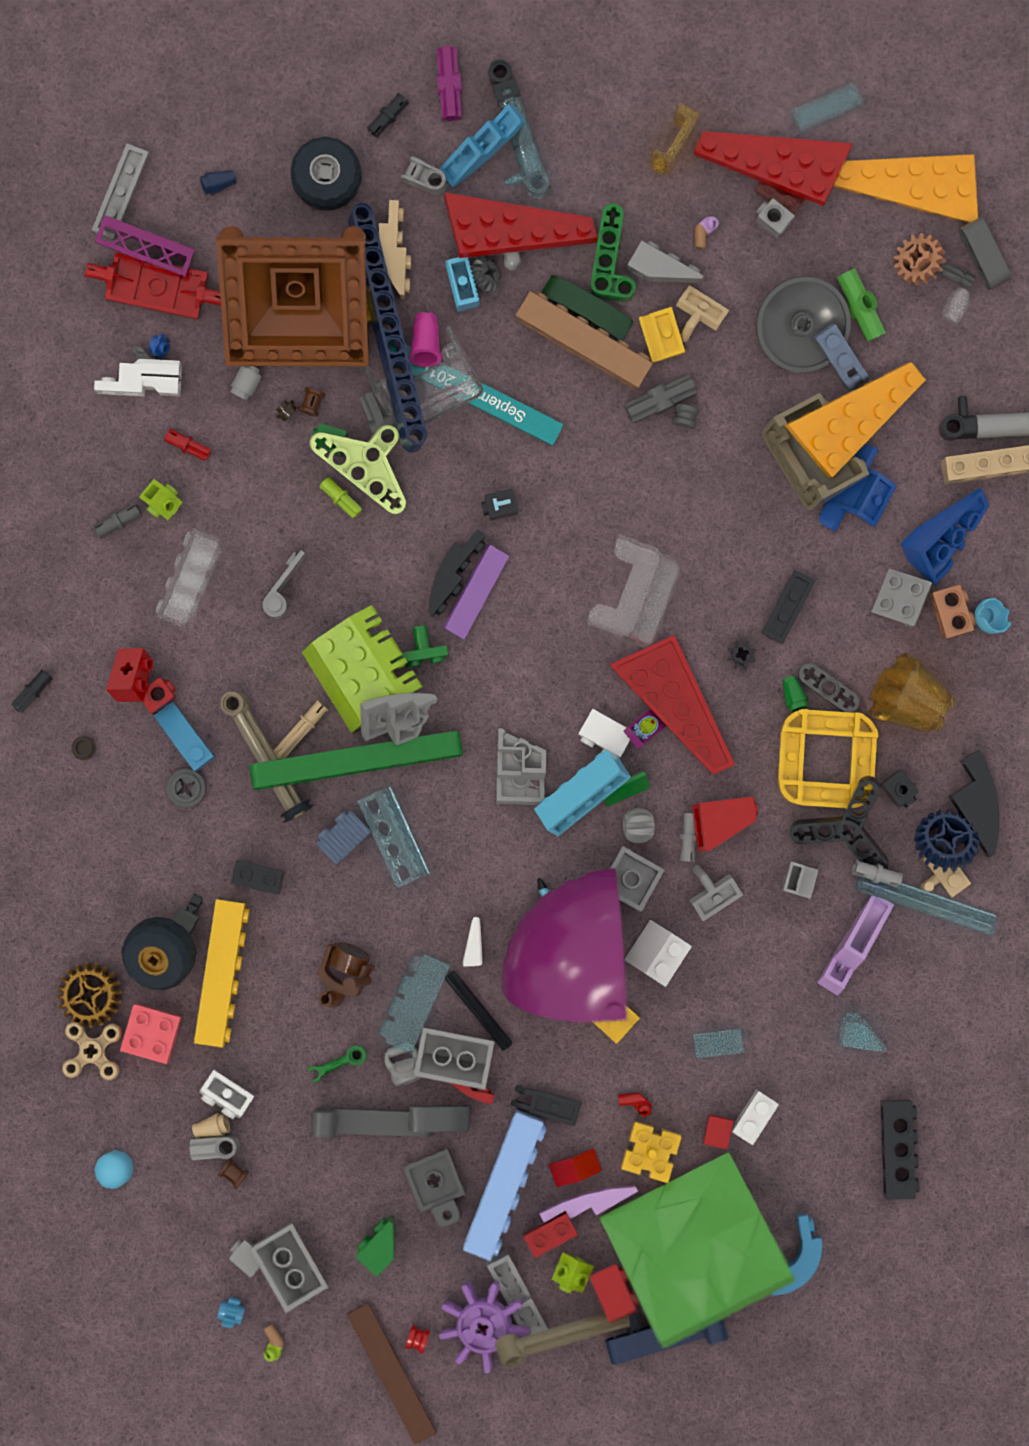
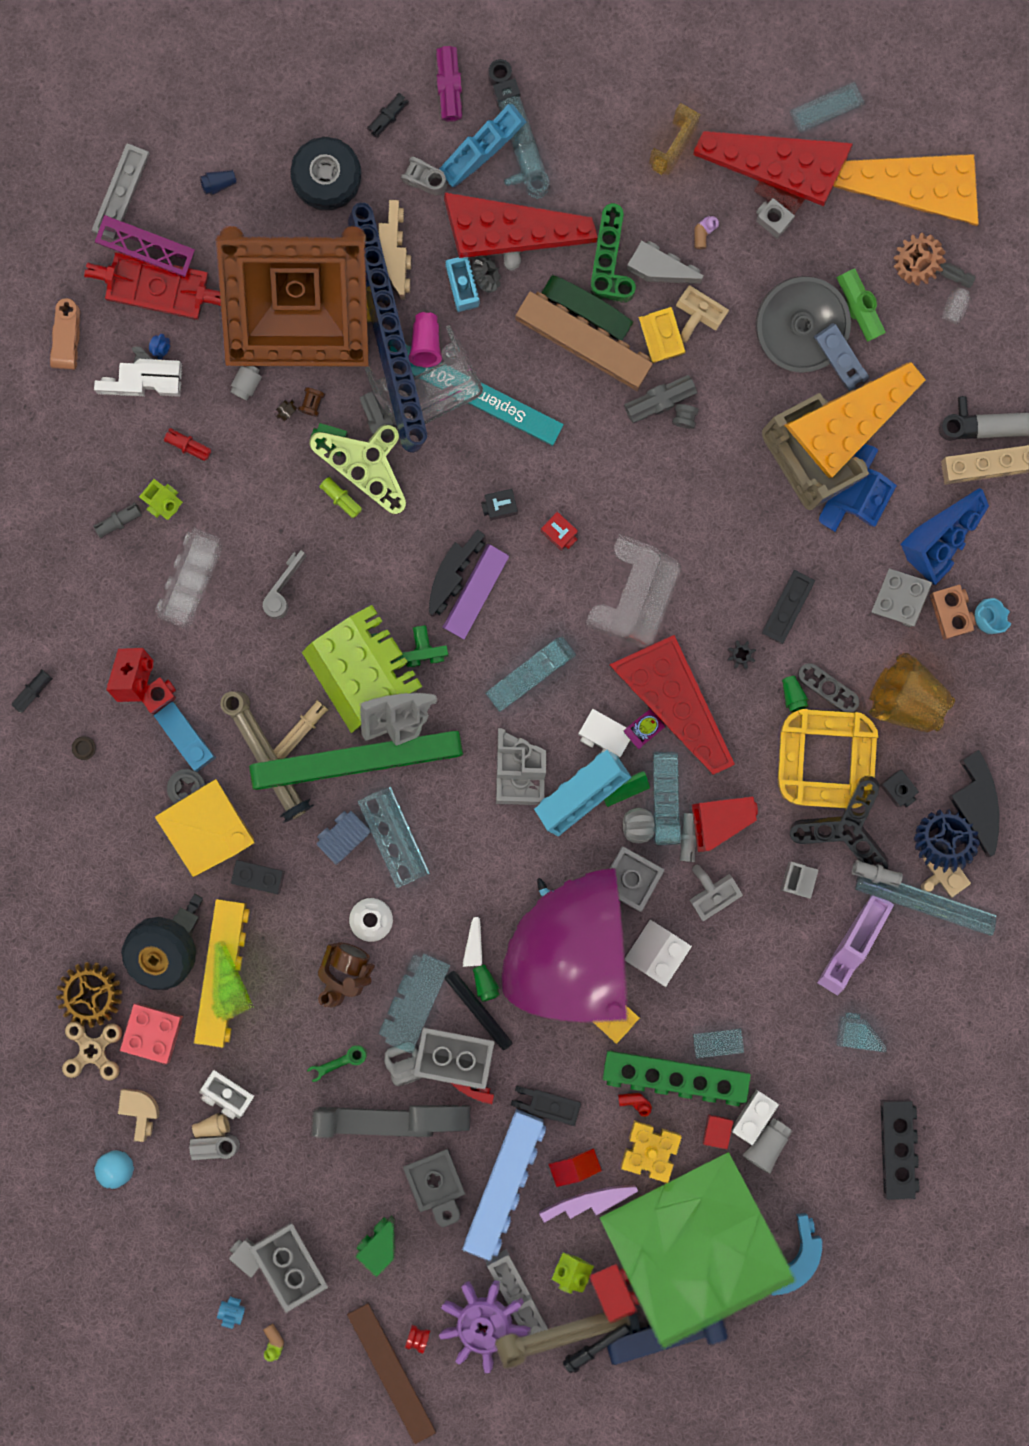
(65, 336): none -> nougat piece
(143, 1106): none -> tan brick
(205, 828): none -> yellow slope
(228, 988): none -> clear neon green slope
(233, 1173): reddish brown bush -> none
(383, 924): none -> white piece
(485, 984): none -> green cone
(530, 673): none -> clear light blue beam
(550, 1234): red brick -> none
(560, 532): none -> red brick
(574, 1362): none -> black pin
(666, 798): none -> clear light blue beam
(738, 1080): none -> green brick
(768, 1145): none -> light grey plant
(984, 253): dark grey beam -> none

